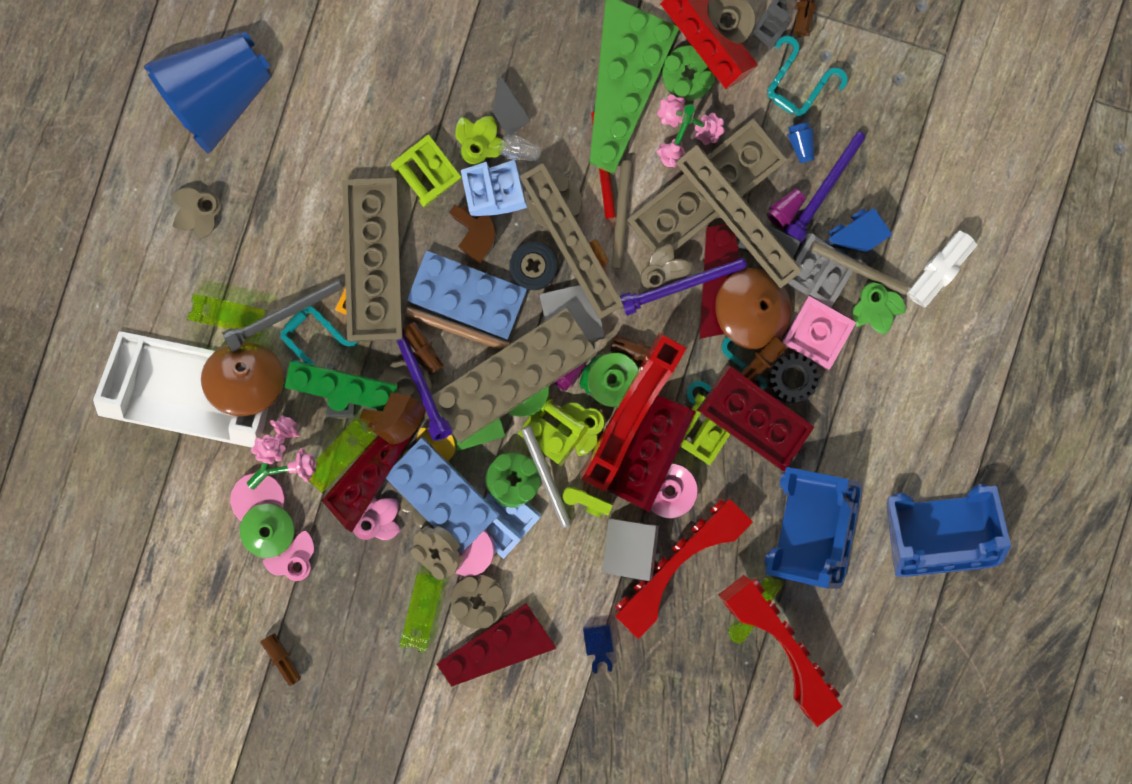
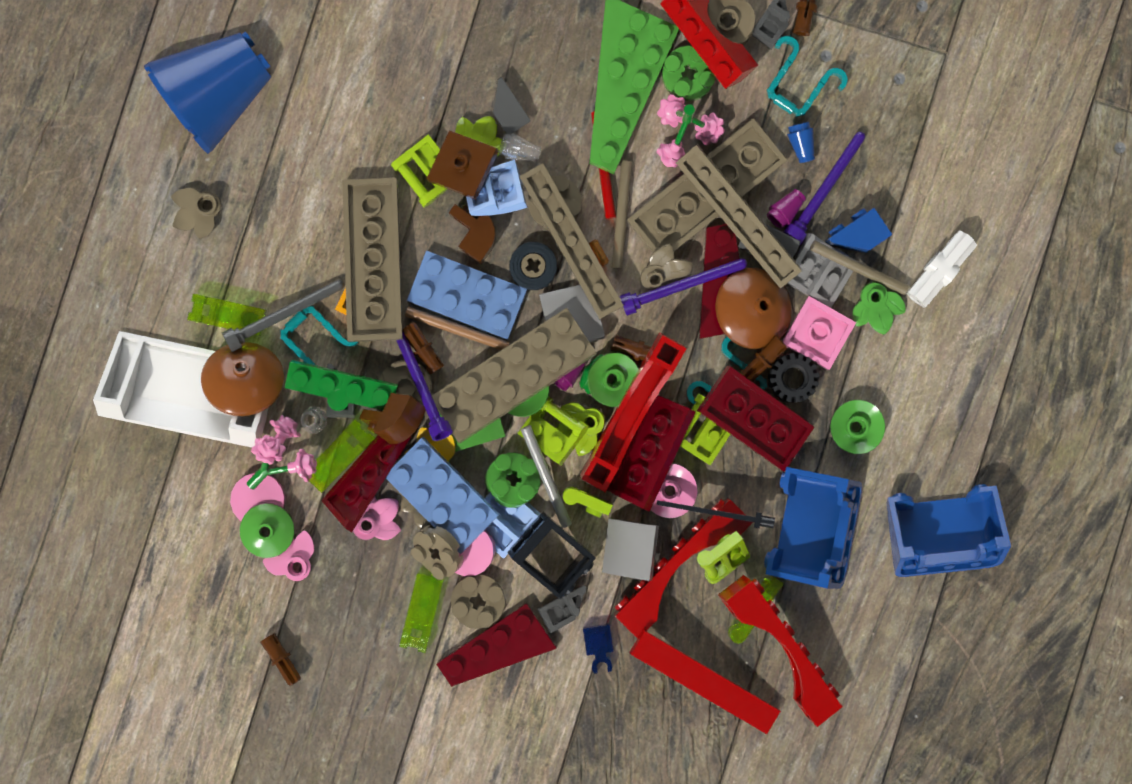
(320, 419): none -> clear cone
(462, 165): none -> reddish brown plate
(533, 537): none -> black window
(562, 611): none -> dark grey slope
(704, 681): none -> red tile
(730, 551): none -> lime plate
(760, 520): none -> black sword
(871, 424): none -> bright green dish

